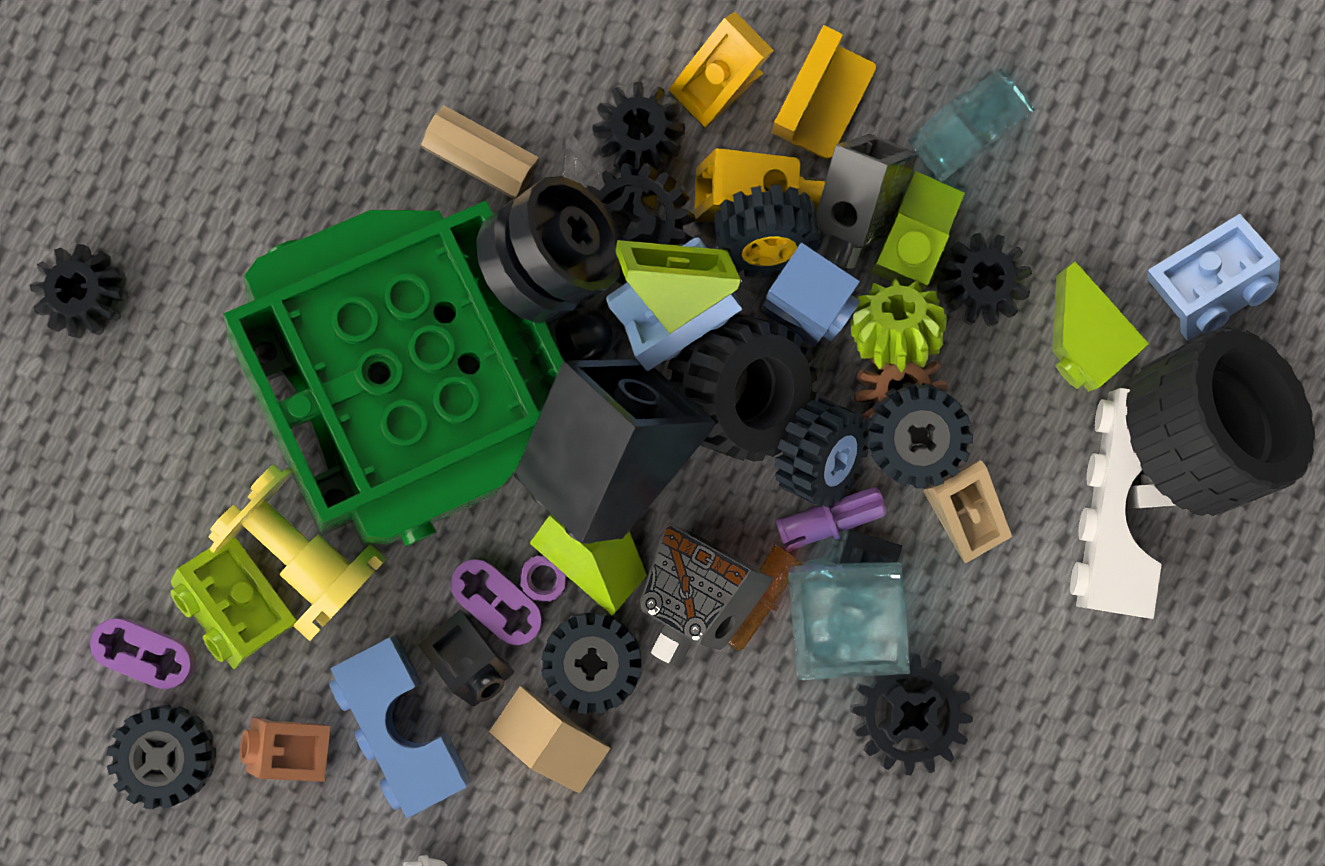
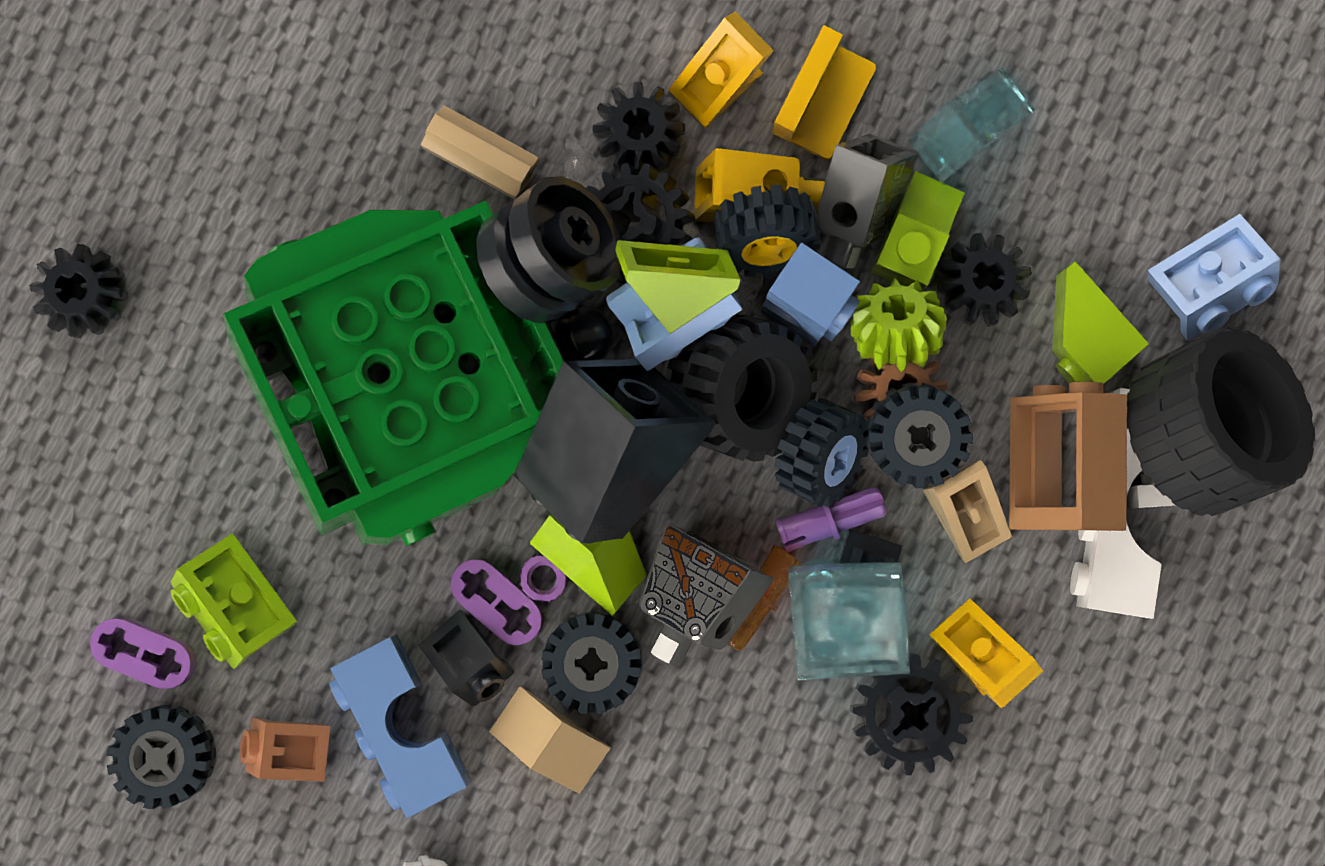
(311, 566): light yellow piece -> none
(986, 653): none -> yellow slope
(1038, 459): none -> medium nougat window

